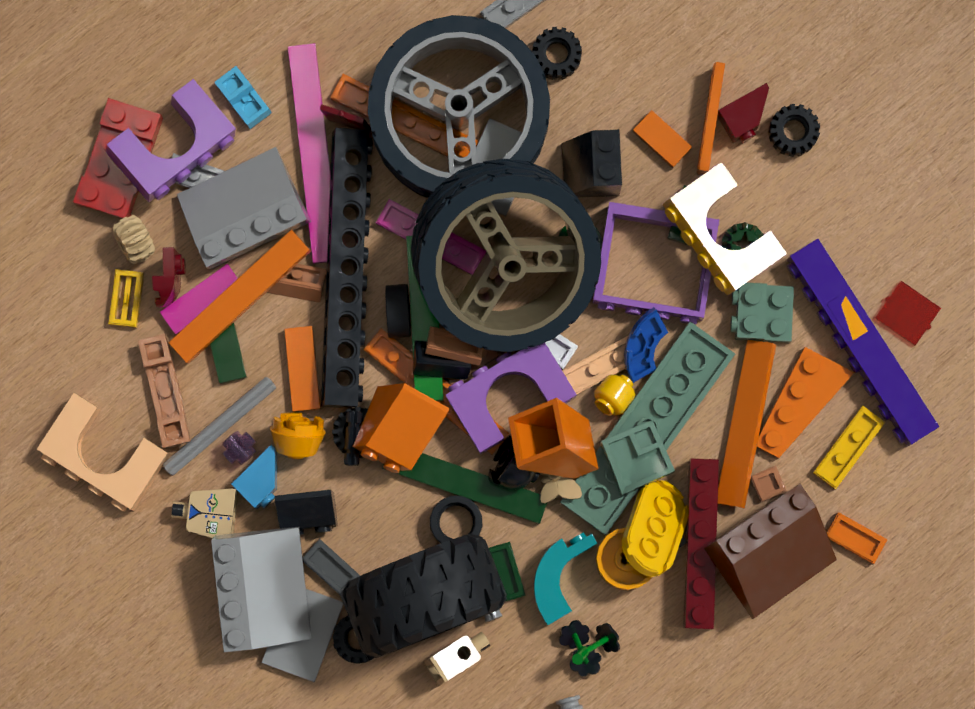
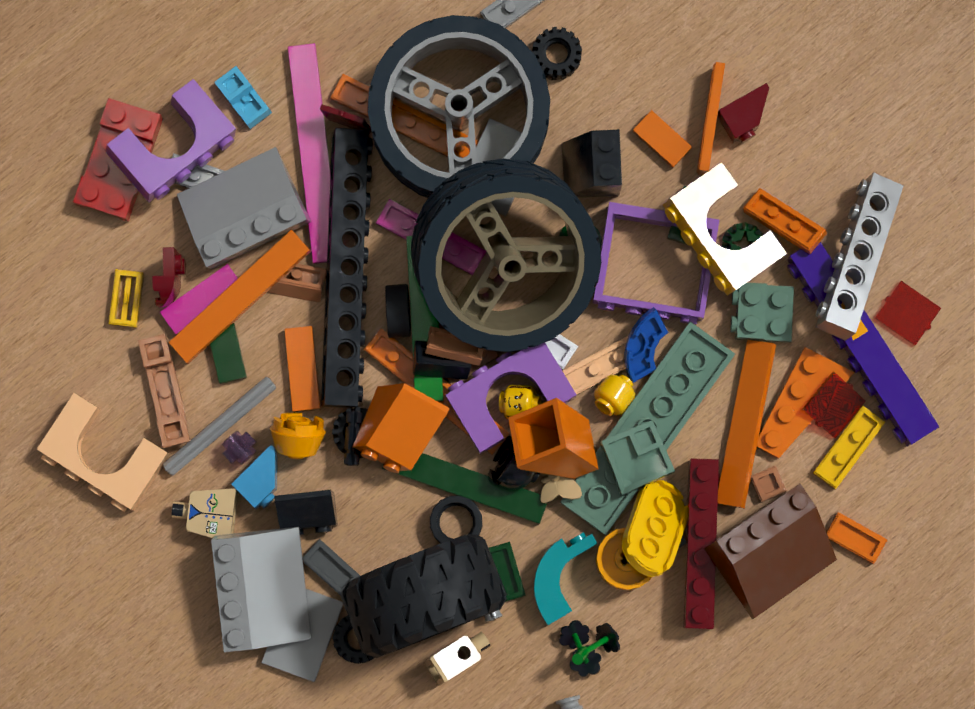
(133, 239): tan gear -> none
(518, 399): none -> yellow head
(784, 221): none -> orange tile
(799, 114): black tyre -> none
(833, 404): none -> clear red piece
(885, 196): none -> light grey brick

